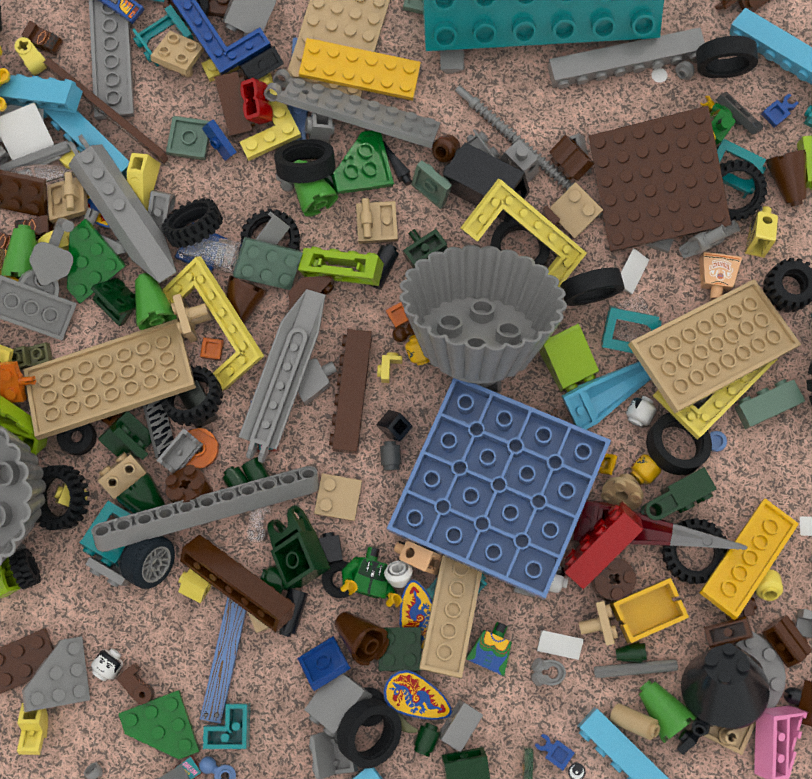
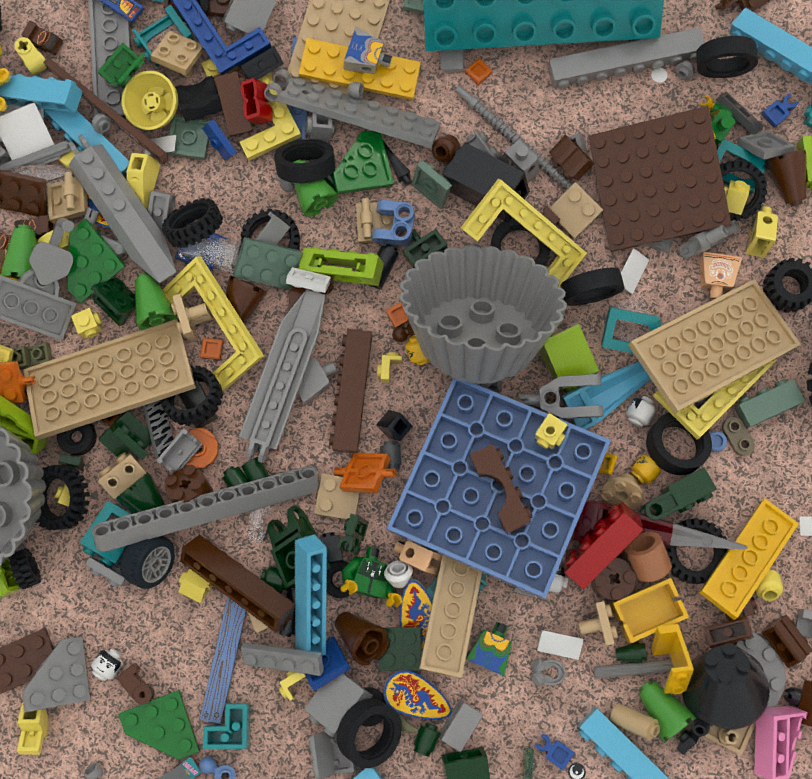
(75, 462): none -> dark green tile
(87, 323): none -> light yellow brick
(101, 123): none -> light grey plate
(119, 65): none -> green bracket
(149, 100): none -> light yellow piece
(166, 143): none -> white sticker
(199, 99): none -> black brick
(282, 659): none -> light grey plate
(292, 678): none -> light yellow bracket
(307, 279): none -> white plate
(310, 594): none -> medium azure brick
(355, 531): none -> dark green plate
(356, 89): none -> light grey hinge
(365, 53): none -> torso
(365, 472): none -> orange plate
(395, 208): none -> medium blue piece
(478, 71): none -> orange tile
(489, 464): none -> reddish brown arch
(551, 432): none -> light yellow brick
(554, 386): none -> light grey piece
(648, 557): none -> nougat piece
(670, 641): none -> yellow panel
(736, 196): none -> light yellow brick
(736, 437): none -> dark tan plate
(765, 144): none -> light grey plate

